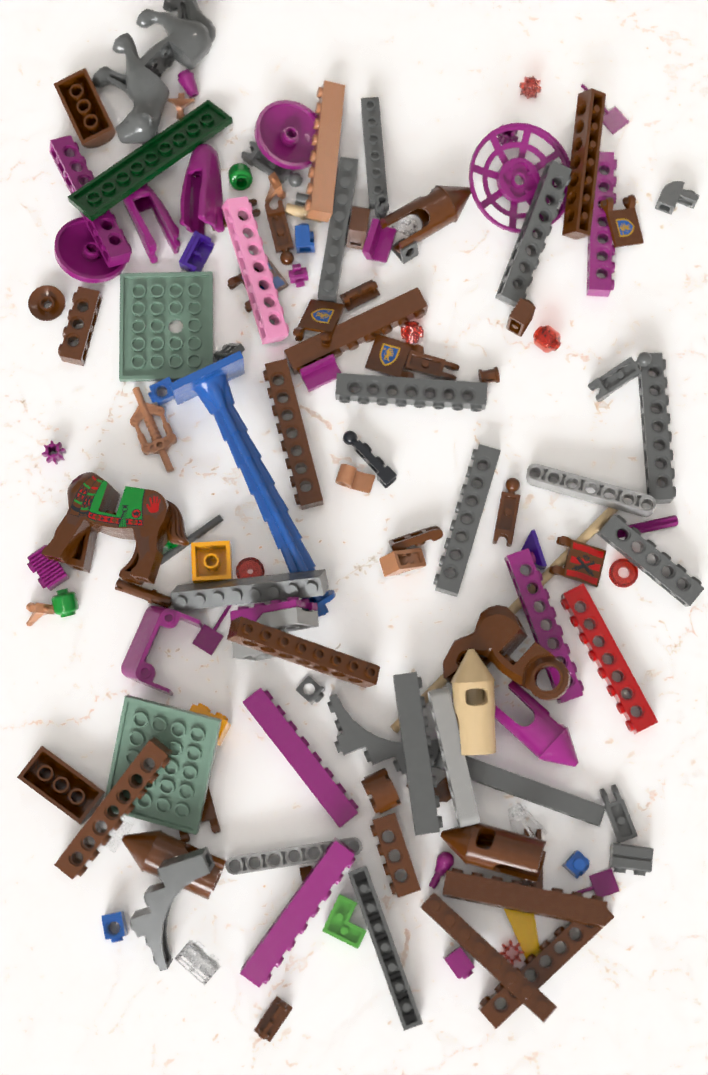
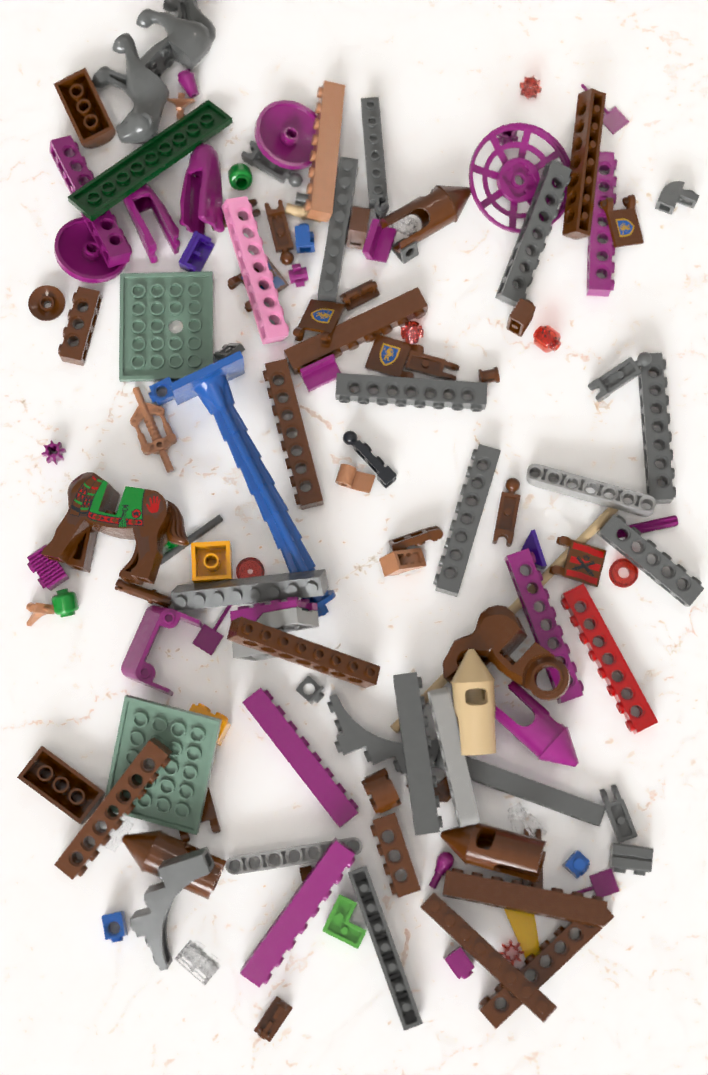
(275, 188): nougat piece -> none

